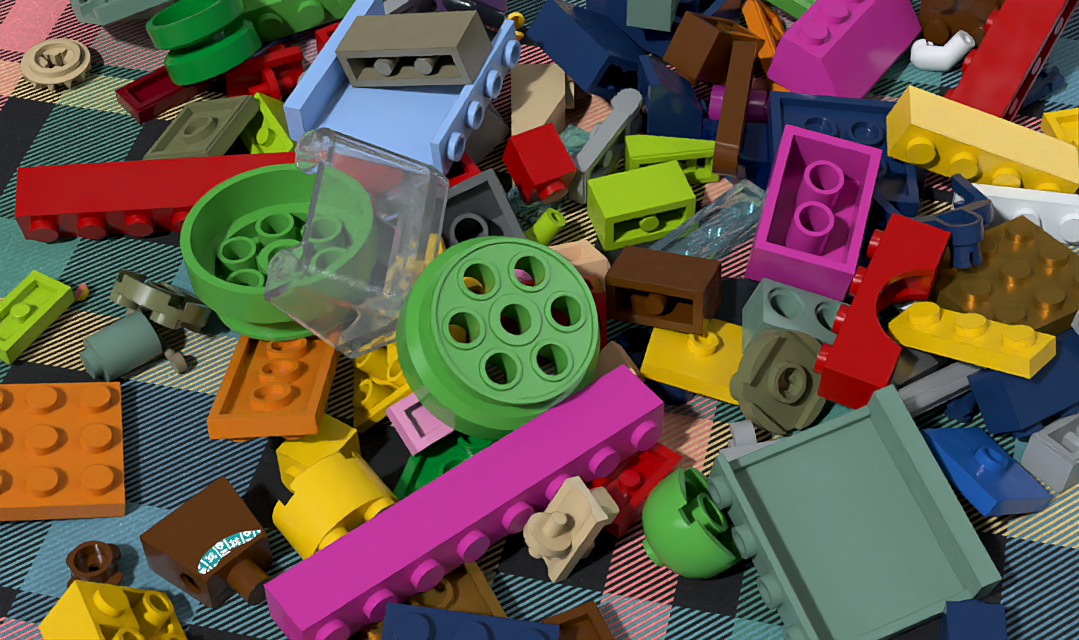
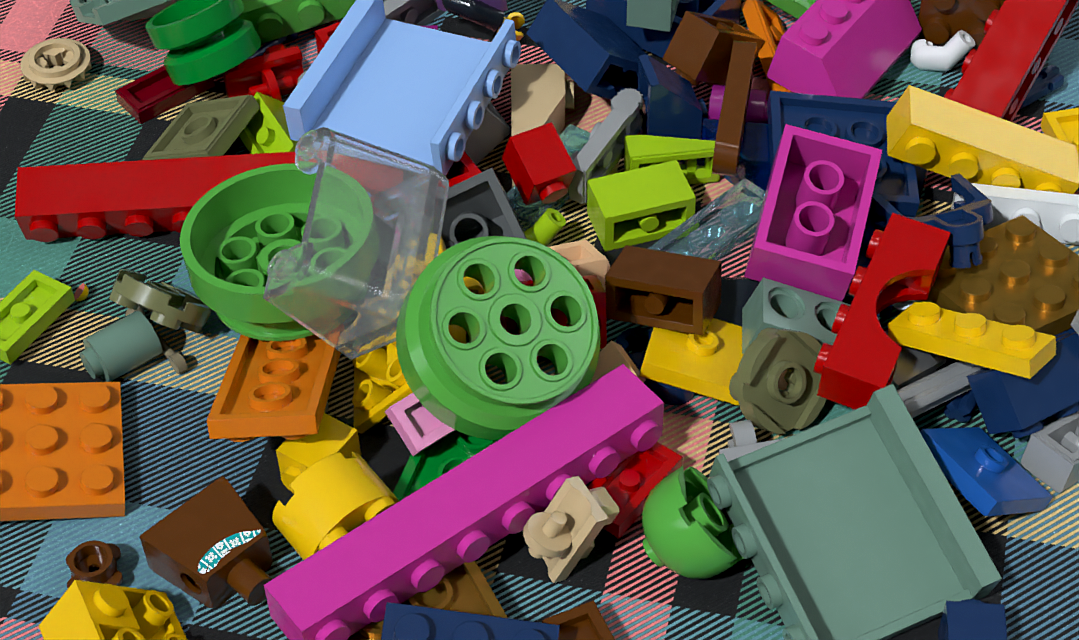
(414, 49): dark tan brick -> none

